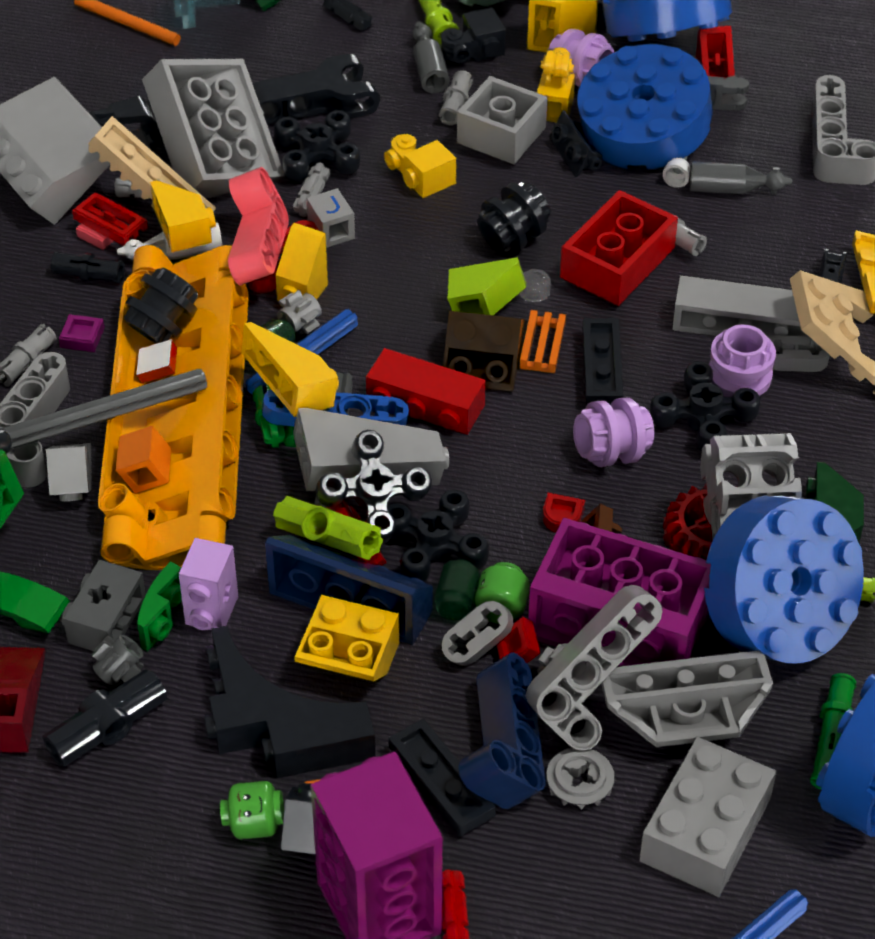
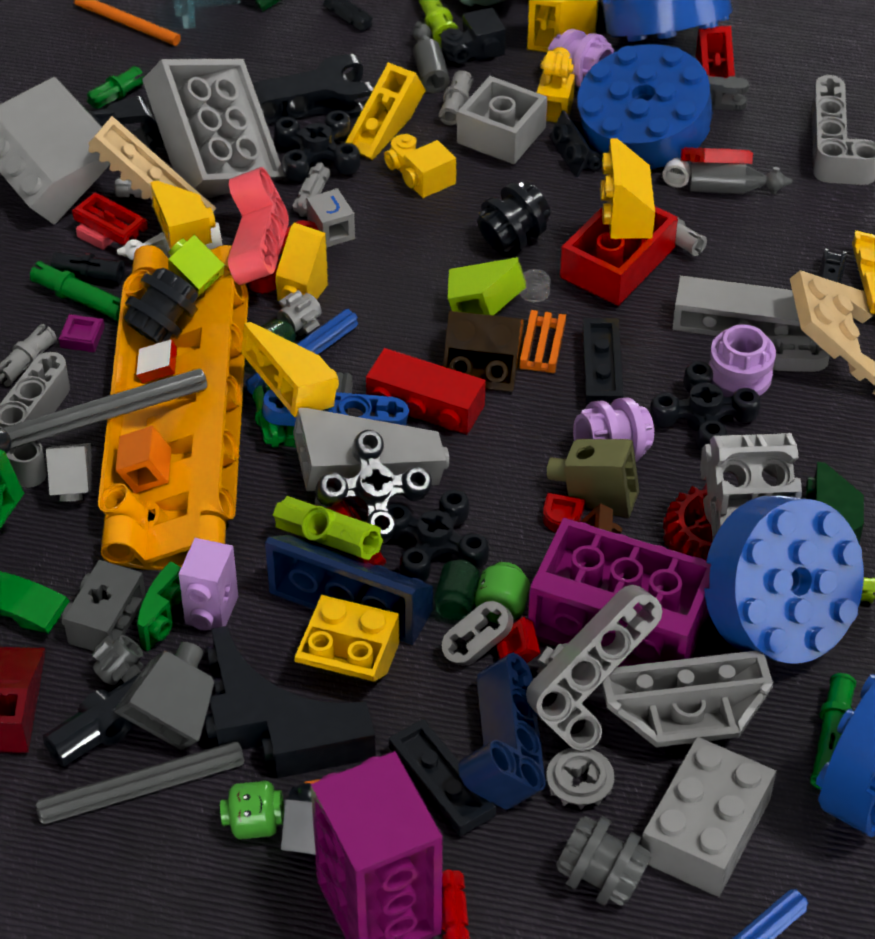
(67, 285): none -> green pin
(114, 88): none -> green axle
(139, 782): none -> dark grey axle
(170, 697): none -> dark grey torso
(195, 263): none -> lime slope
(386, 110): none -> yellow slope
(599, 473): none -> olive torso
(603, 860): none -> dark grey piece
(627, 193): none -> yellow slope
(716, 155): none -> red tile

